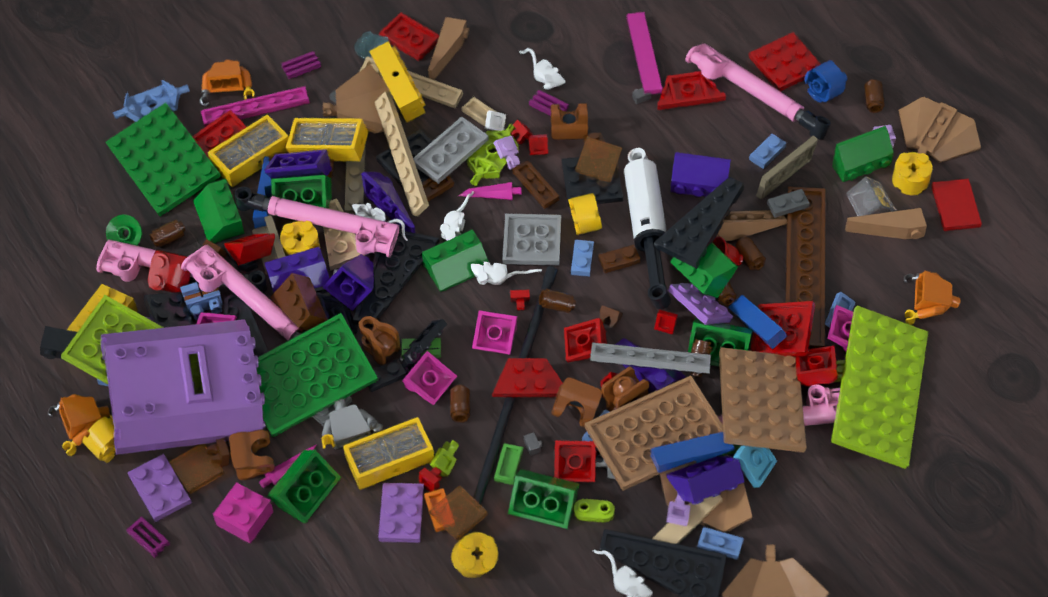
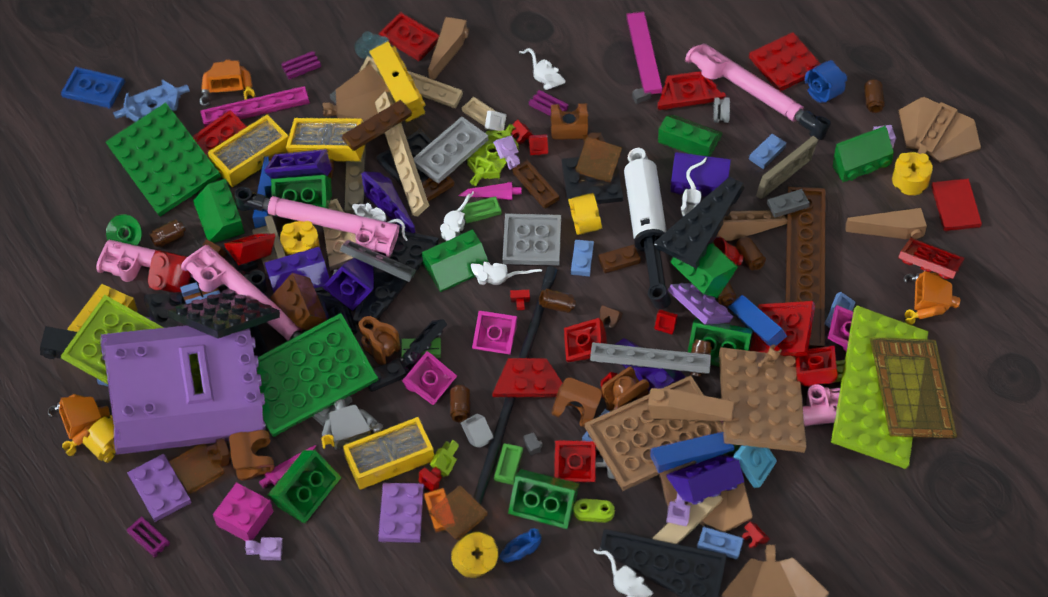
(93, 87): none -> blue tile
(223, 313): none -> black plate
(268, 548): none -> lavender plate
(376, 125): none -> reddish brown plate
(378, 260): none -> dark grey tile
(477, 430): none -> light grey brick
(481, 209): none -> bright green tile
(521, 546): none -> blue arm
(688, 136): none -> green slope
(688, 406): none -> medium nougat slope
(691, 196): none -> white animal
(724, 109): none -> light grey wheel
(756, 533): none -> red tile
(771, 355): none -> medium nougat hand
(869, 198): clear slope -> none
(913, 388): none -> clear yellow piece
(931, 258): none -> red plate

